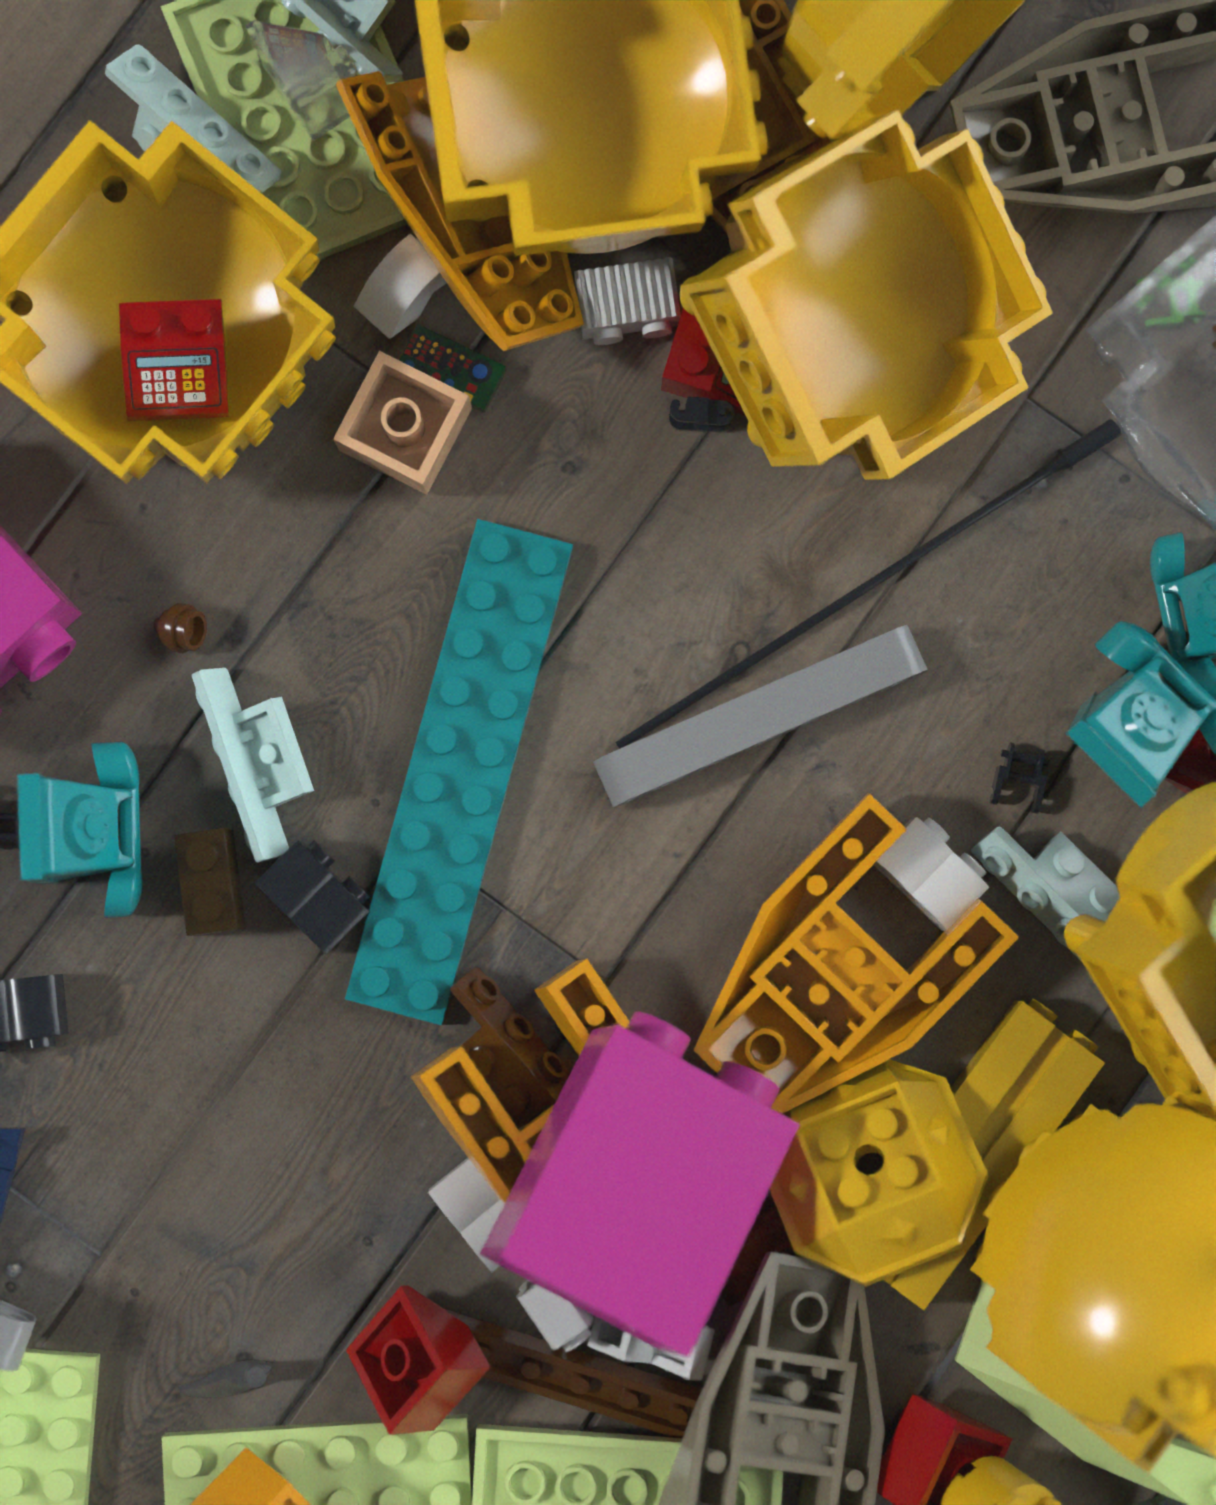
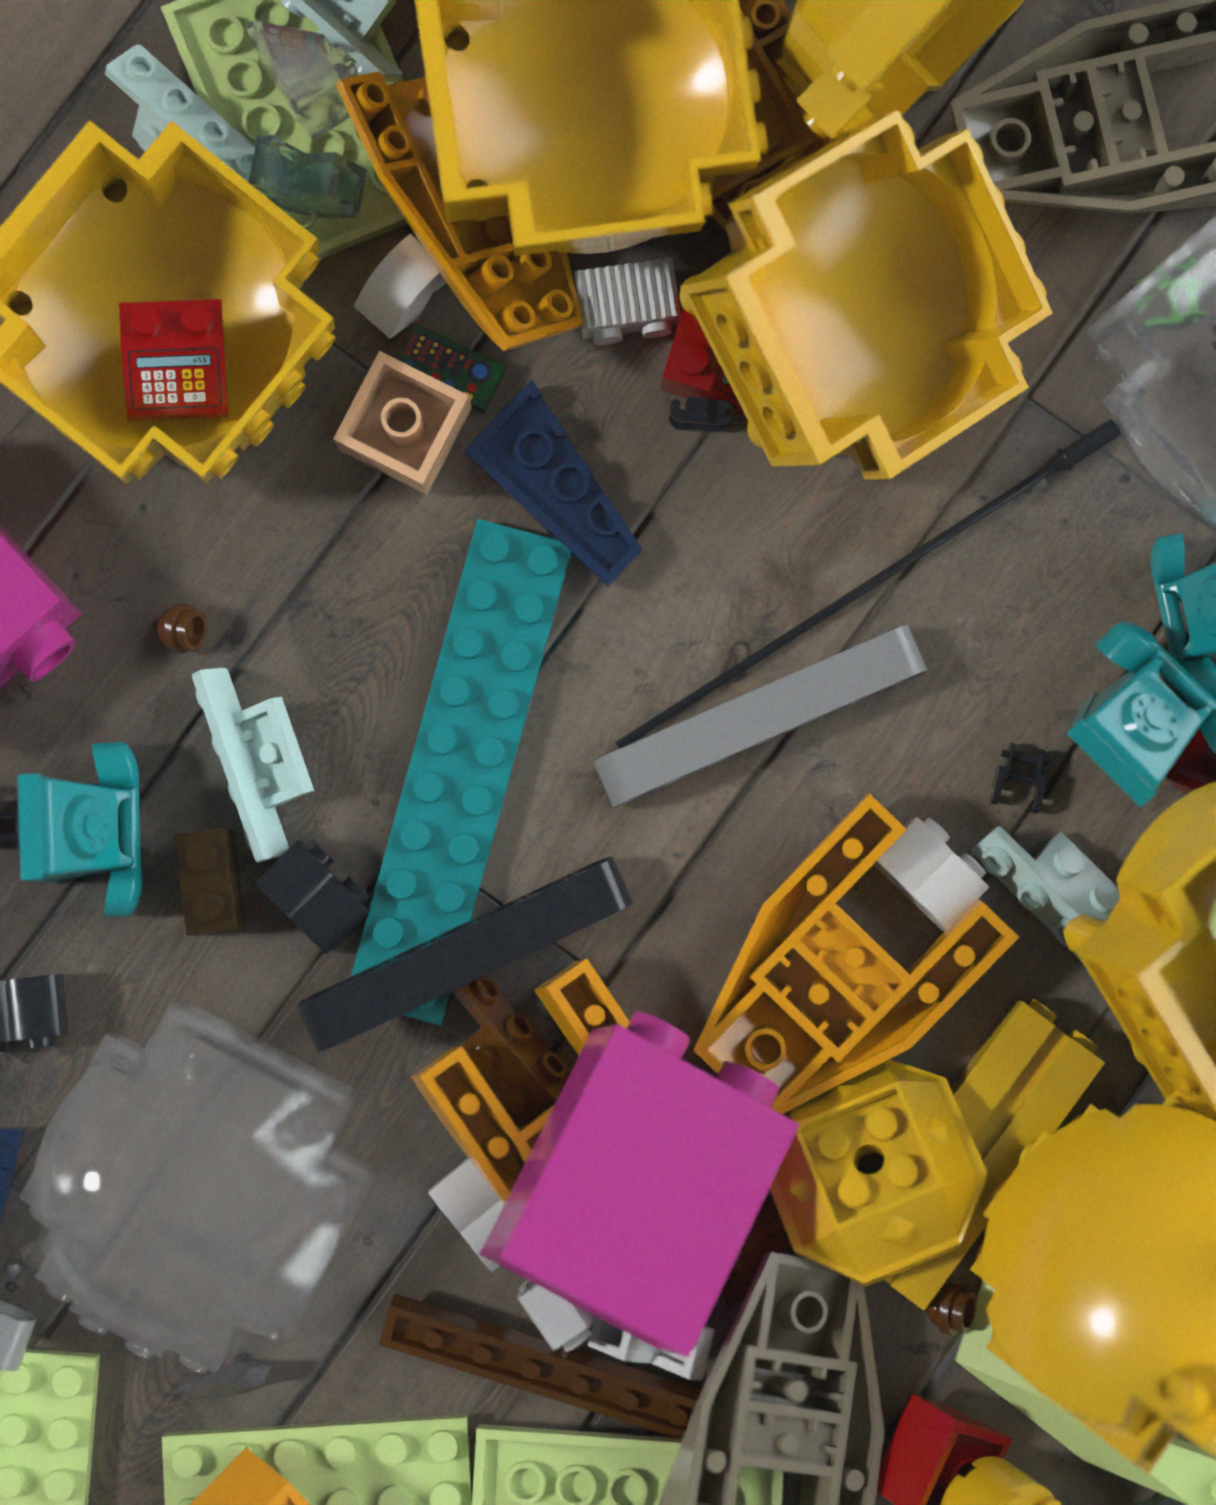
(195, 1189): none -> clear windscreen
(307, 182): none -> clear light blue brick
(416, 1362): red slope -> none
(463, 954): none -> black beam
(547, 477): none -> dark blue wing
(952, 1309): none -> reddish brown plate

